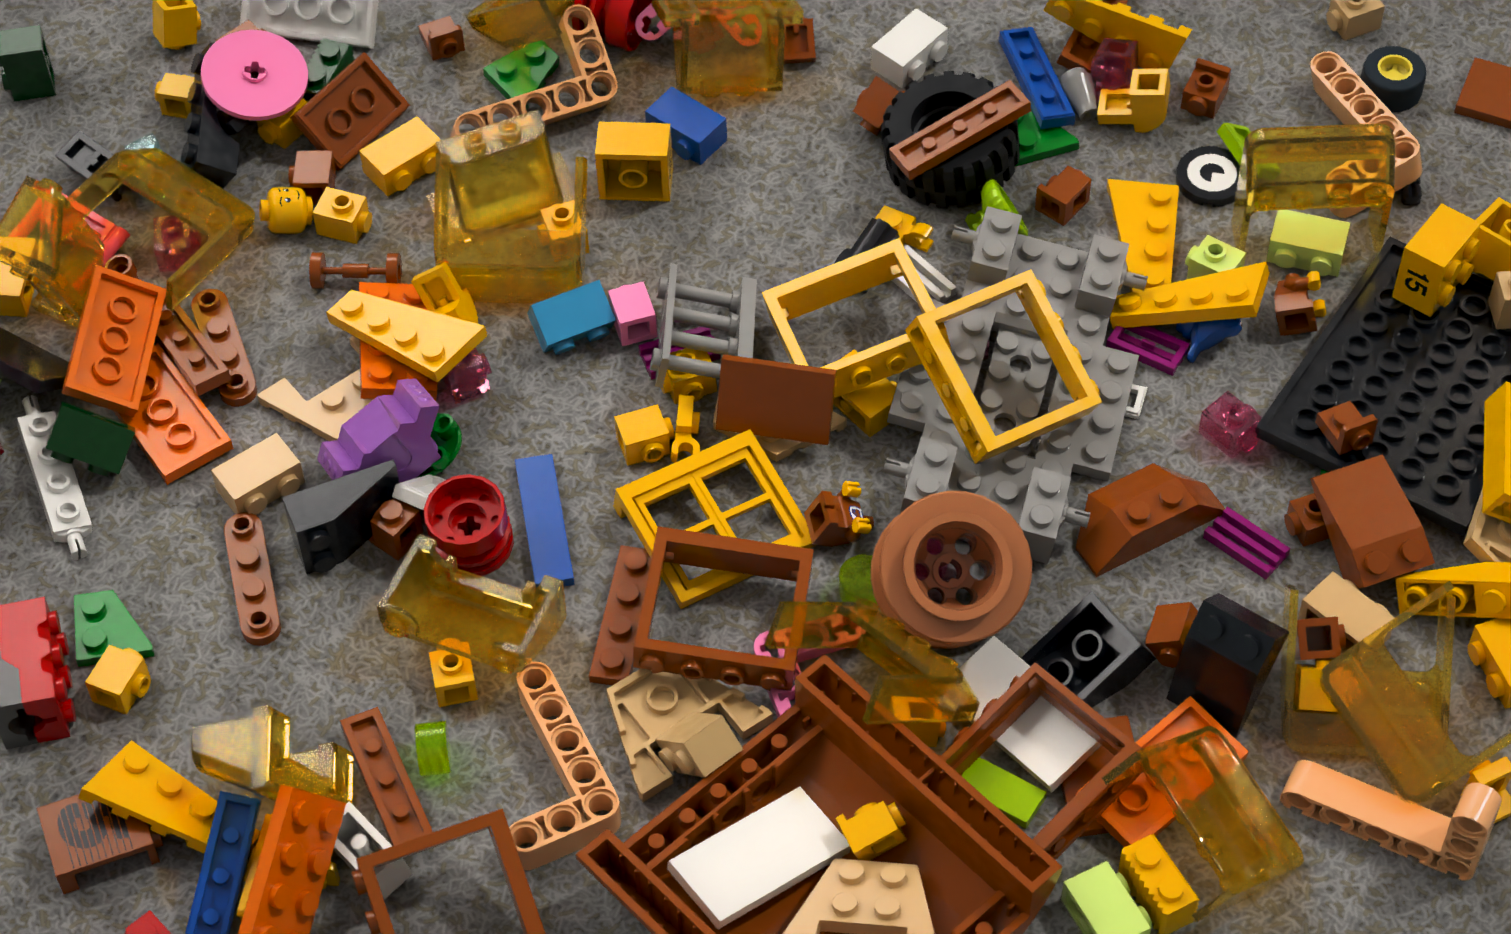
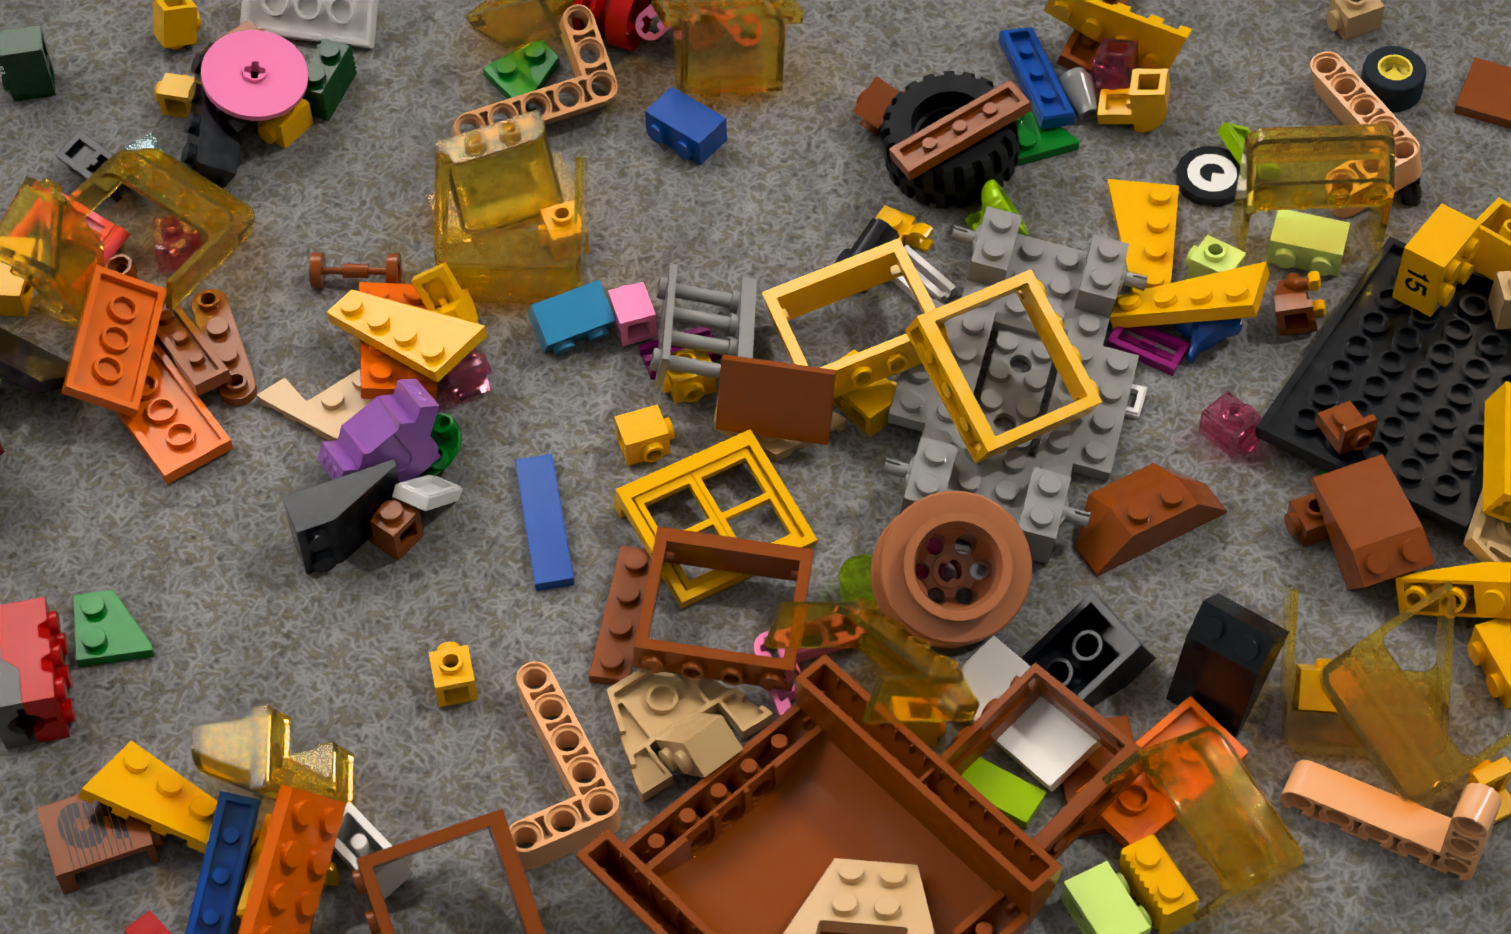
(54, 480): white plate -> none
(89, 439): dark green brick -> none
(118, 679): yellow brick -> none
(252, 579): plate -> none
(258, 476): tan brick -> none
(286, 210): yellow head -> none
(313, 173): brick -> none
(342, 215): yellow brick -> none
(350, 110): dark orange tile -> none
(385, 776): dark orange plate -> none
(400, 156): yellow brick -> none
(433, 748): clear neon green piece -> none
(442, 38): dark orange bracket -> none
(468, 612): clear yellow windscreen -> none
(470, 523): red wheel -> none
(634, 161): yellow brick -> none
(686, 424): yellow plate -> none
(758, 857): white tile -> none
(800, 42): dark orange bracket -> none
(837, 518): dark orange piece -> none
(873, 829): yellow brick -> none
(909, 48): white brick -> none
(1063, 195): dark orange brick -> none
(1169, 631): dark orange brick -> none
(1206, 88): dark orange brick -> none
(1249, 537): magenta tile -> none
(1319, 638): dark orange brick -> none
(1354, 609): tan brick -> none

